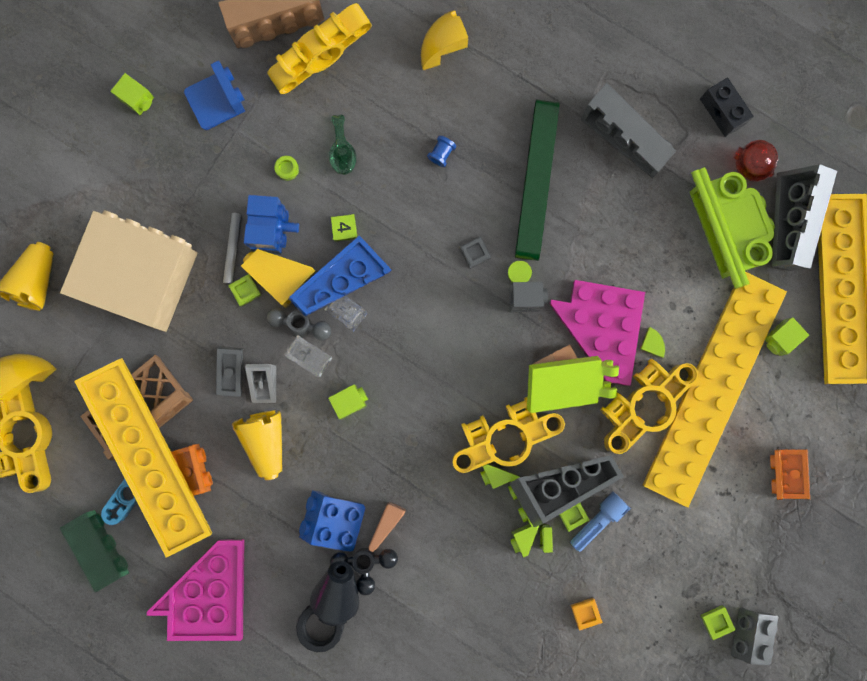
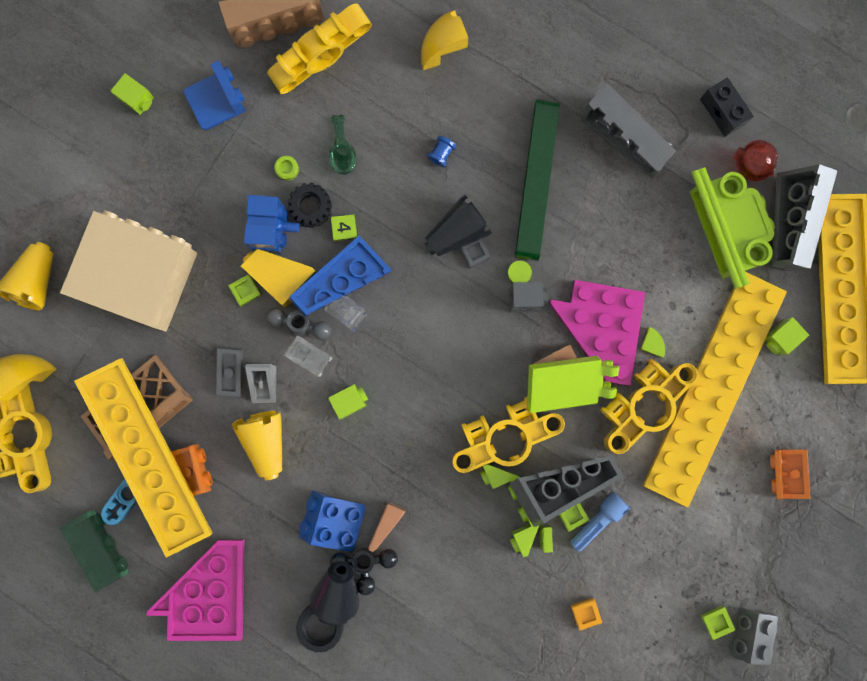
(232, 248): light grey bar -> none
(305, 191): none -> black tyre
(457, 228): none -> black cone

